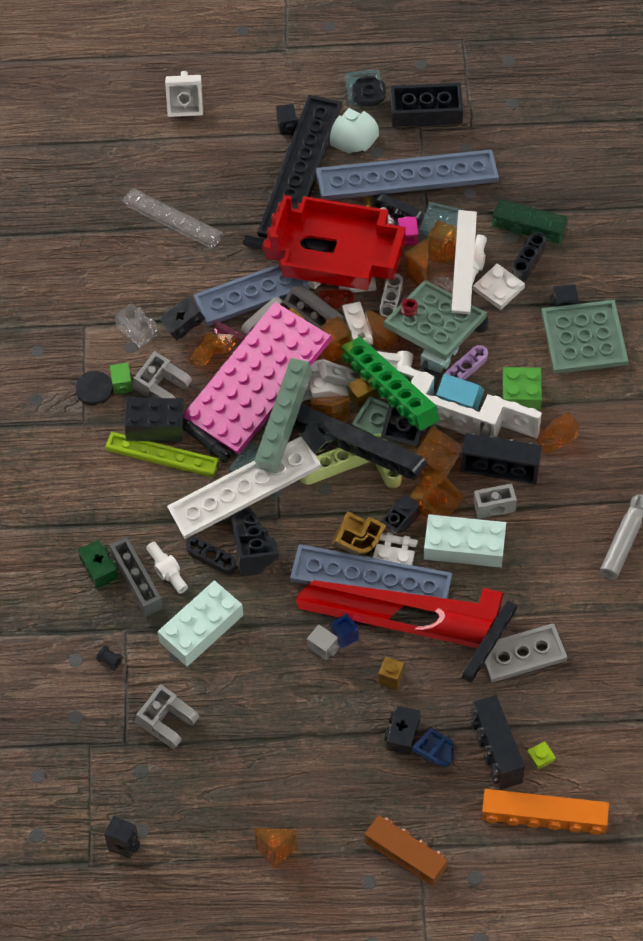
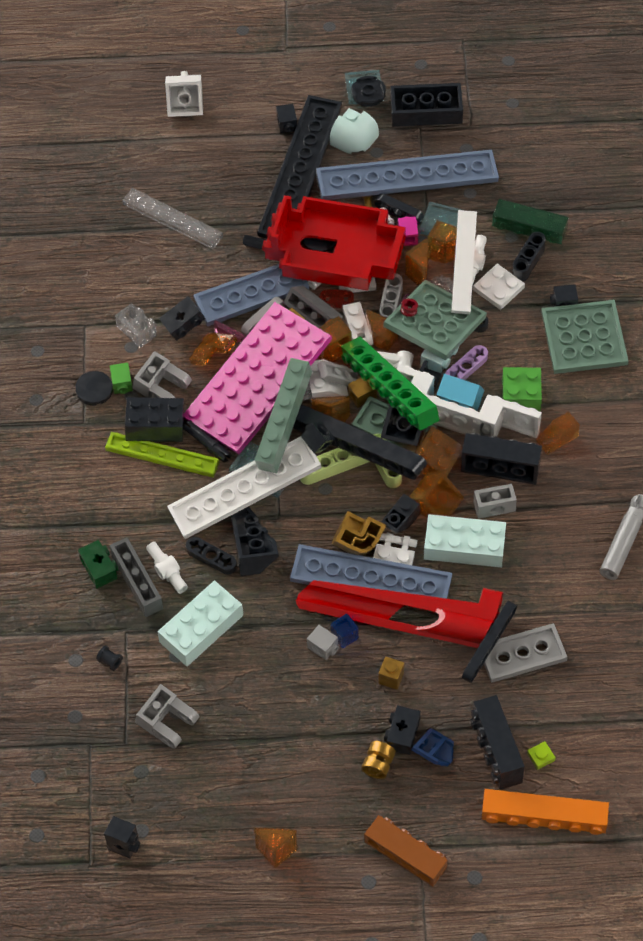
(378, 760): none -> pearl gold wheel

